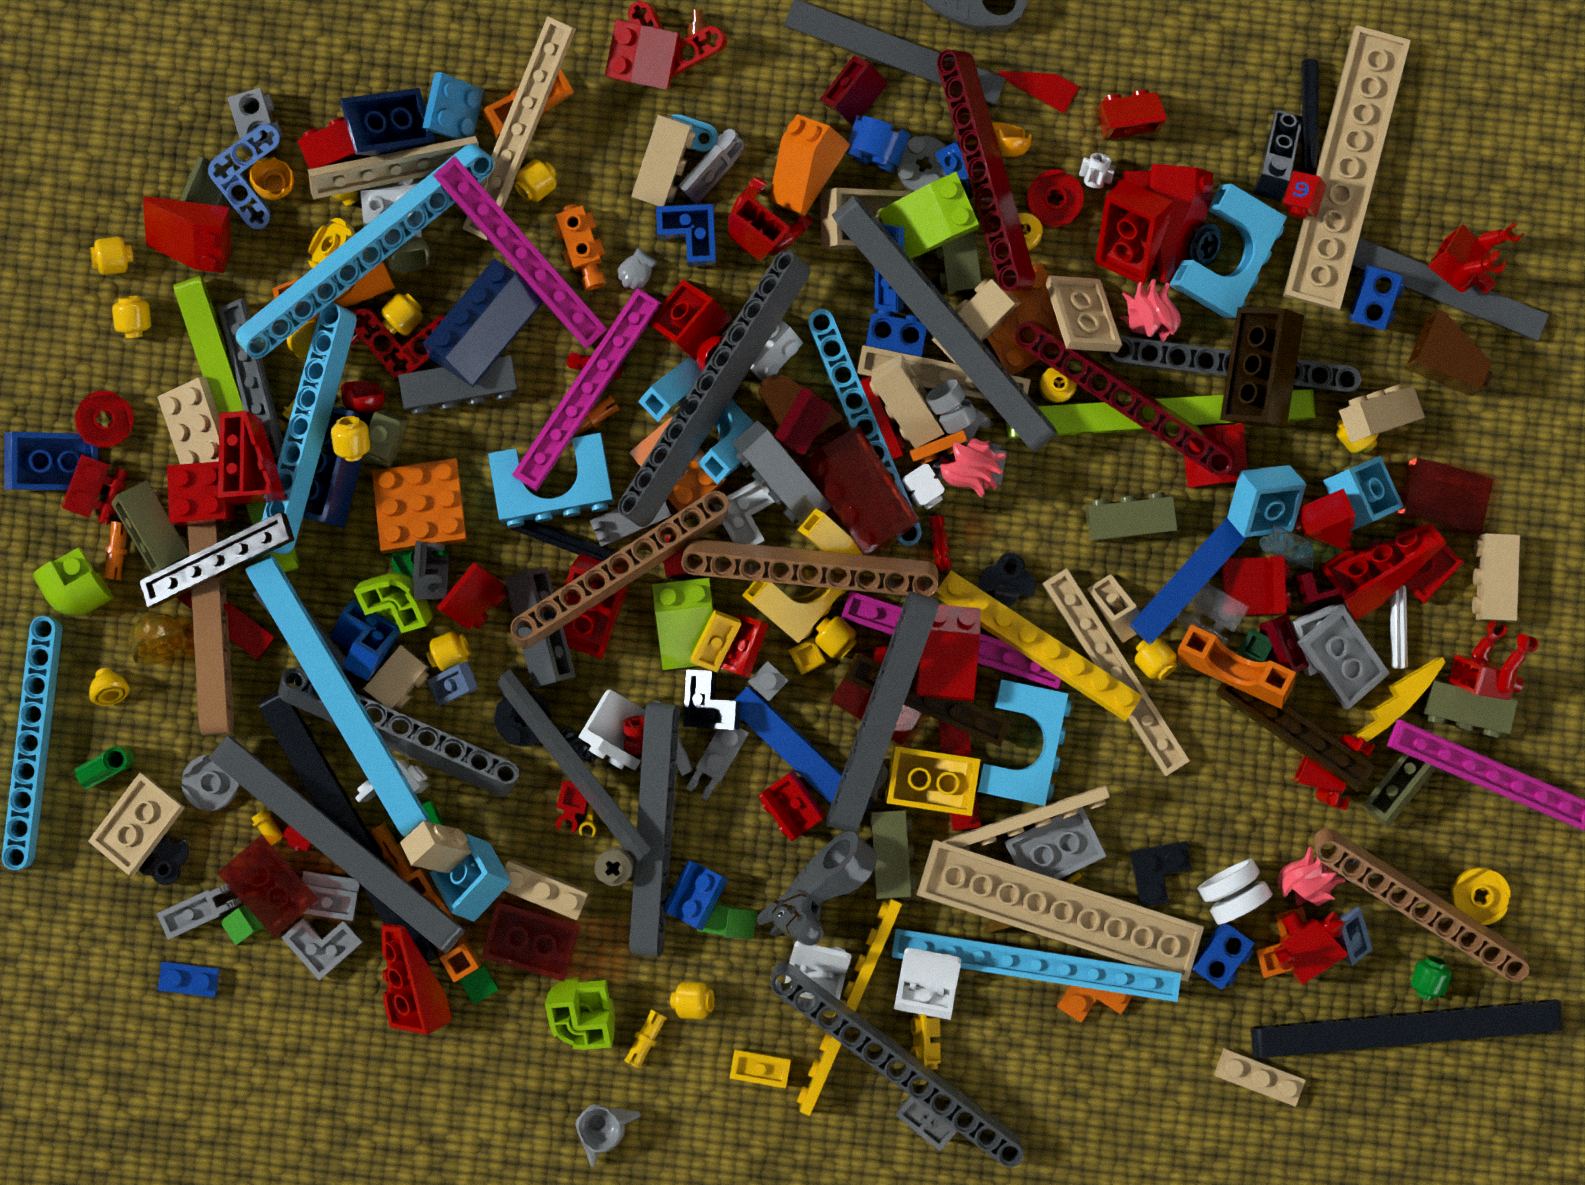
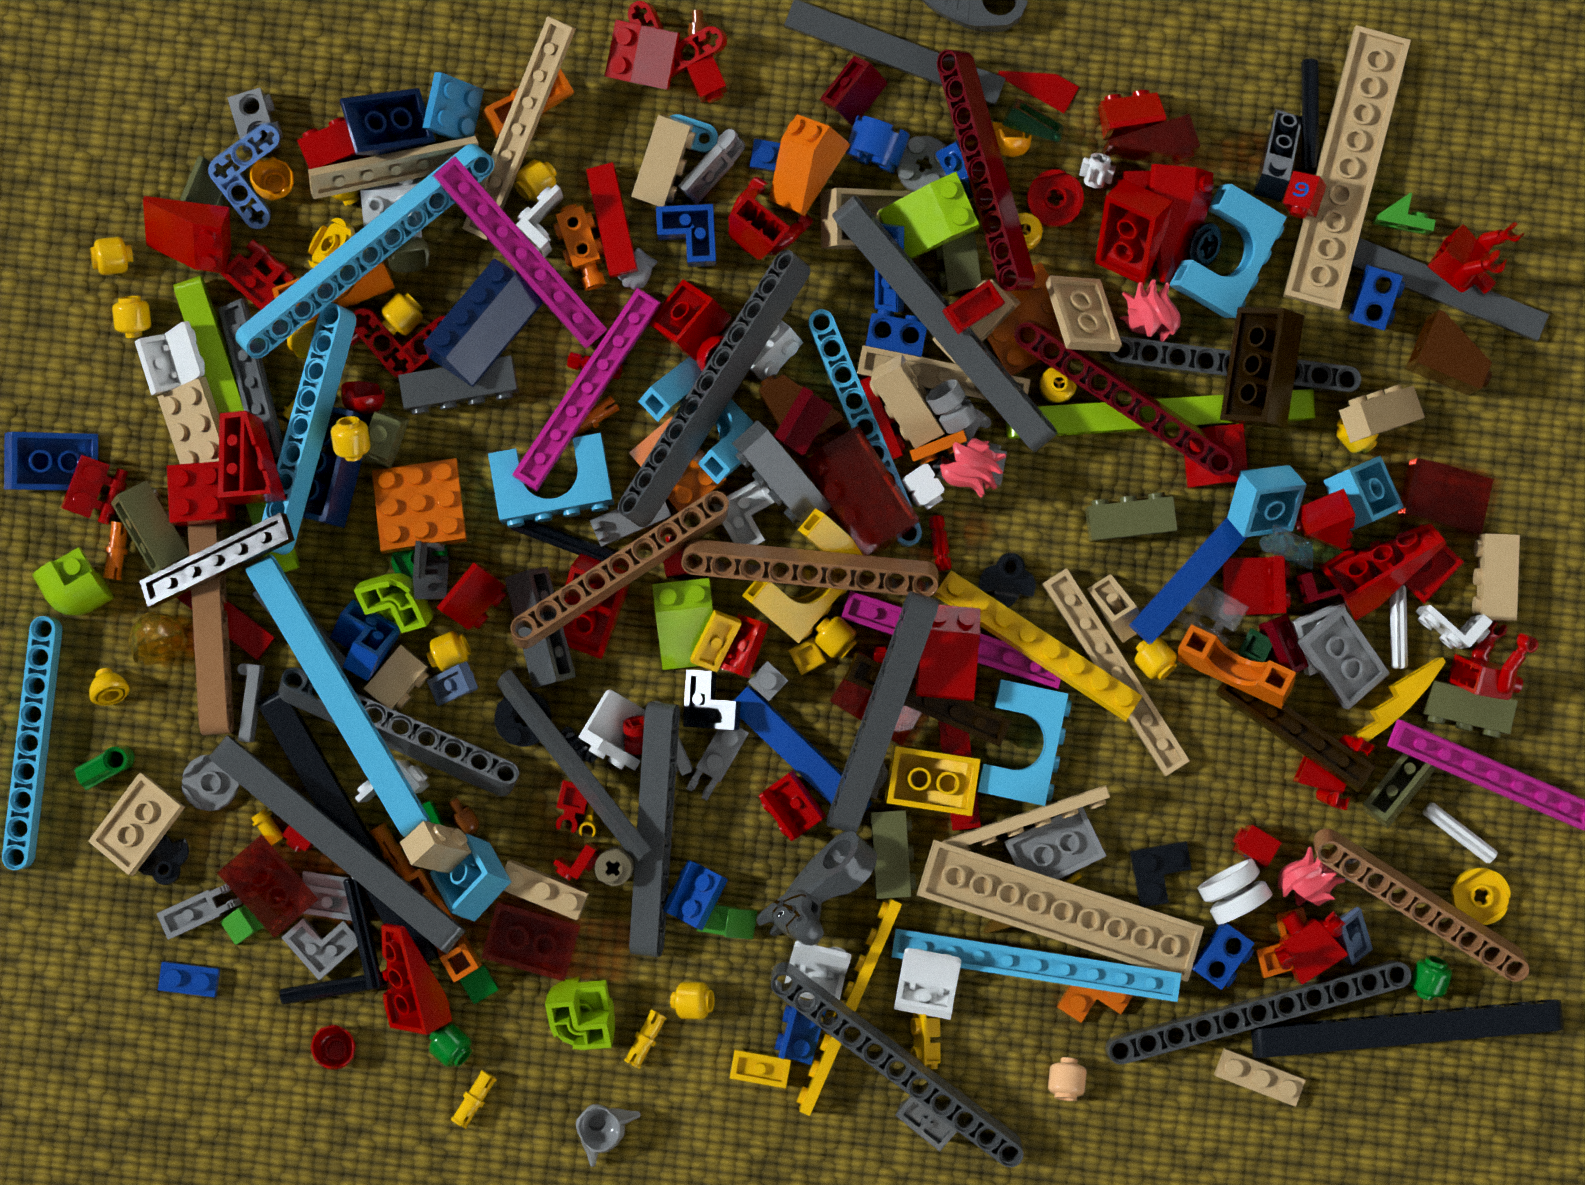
(113, 406): red plate -> none
(170, 358): none -> white bracket
(250, 281): none -> red plate
(252, 695): none -> light grey hinge
(325, 989): none -> black axle
(333, 1047): none -> red hair
(363, 933): none -> black axle
(450, 1045): none -> green head
(463, 817): none -> dark orange cylinder
(473, 1099): none -> yellow pin
(530, 219): none -> white bracket
(585, 861): none -> red bracket
(612, 220): none -> red tile
(707, 79): none -> red brick
(764, 155): none -> blue plate
(799, 1037): none -> blue bracket
(973, 307): none -> red tile
(1032, 121): none -> clear green slope
(1067, 1079): none -> light nougat head
(1162, 143): none -> clear red slope
(1255, 845): none -> red brick
(1271, 1015): none -> dark grey beam
(1398, 218): none -> bright green slope
(1460, 832): none -> white axle
(1472, 631): none -> white bracket

